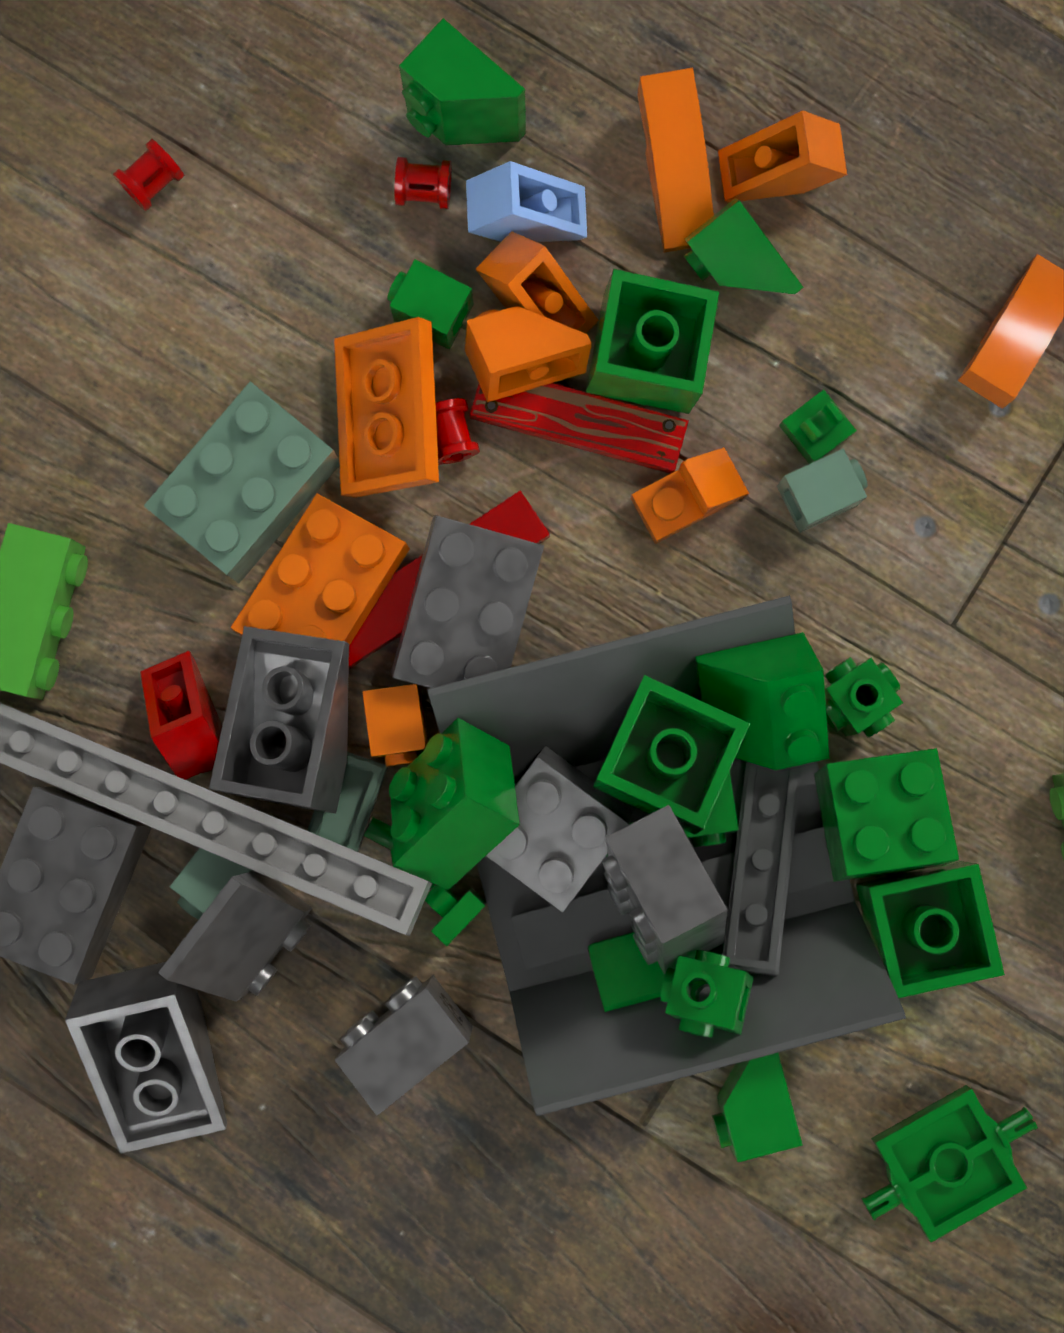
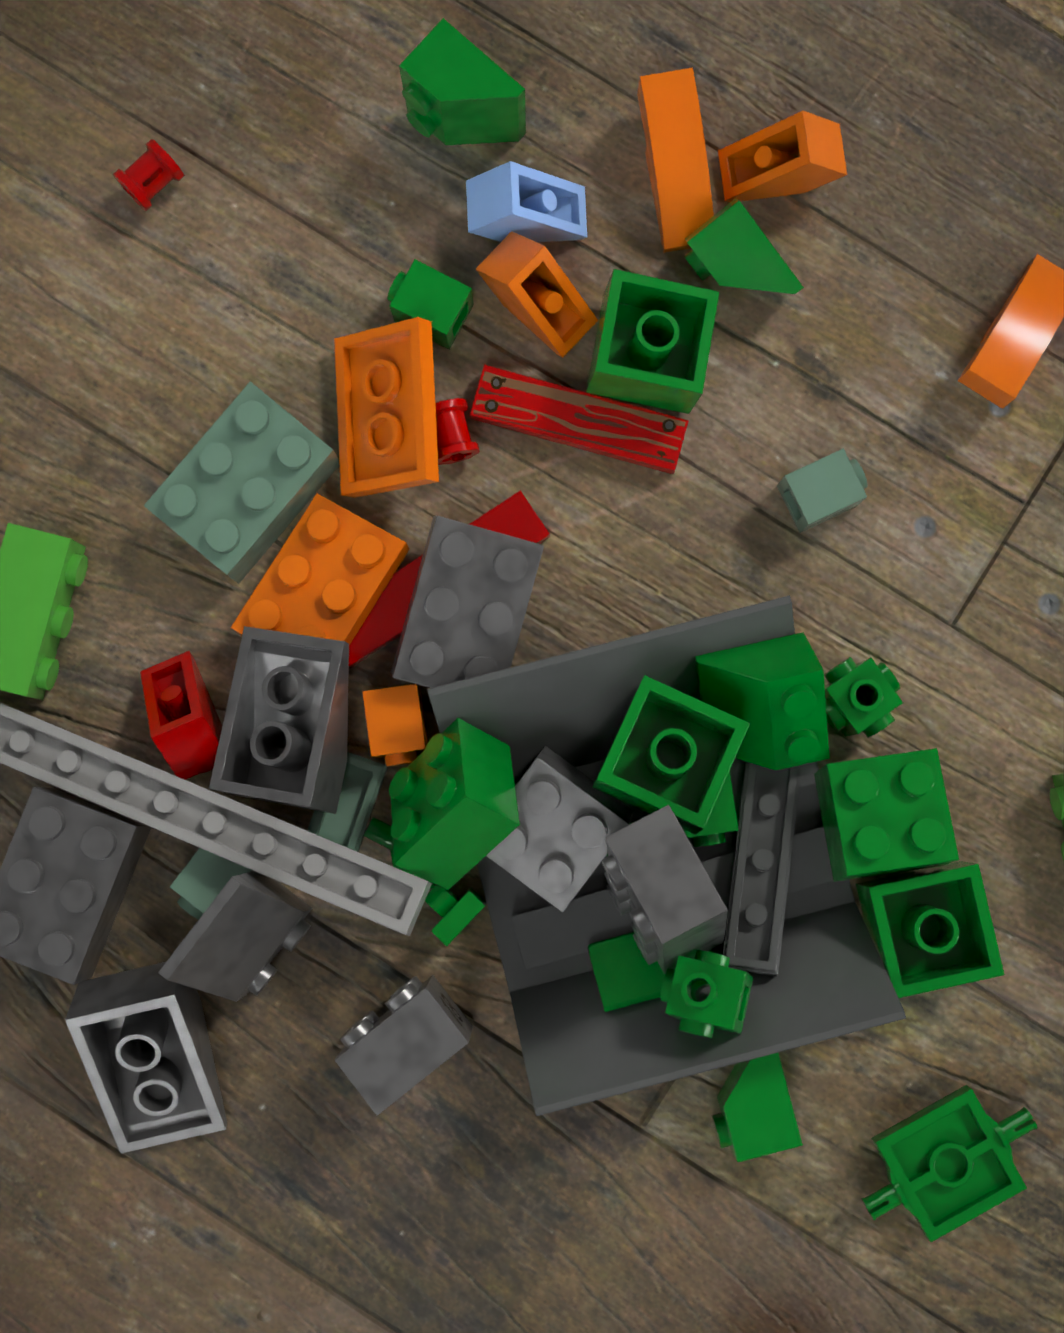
(423, 182): red bush -> none
(522, 351): orange slope -> none
(689, 494): orange slope -> none
(817, 427): green tile -> none

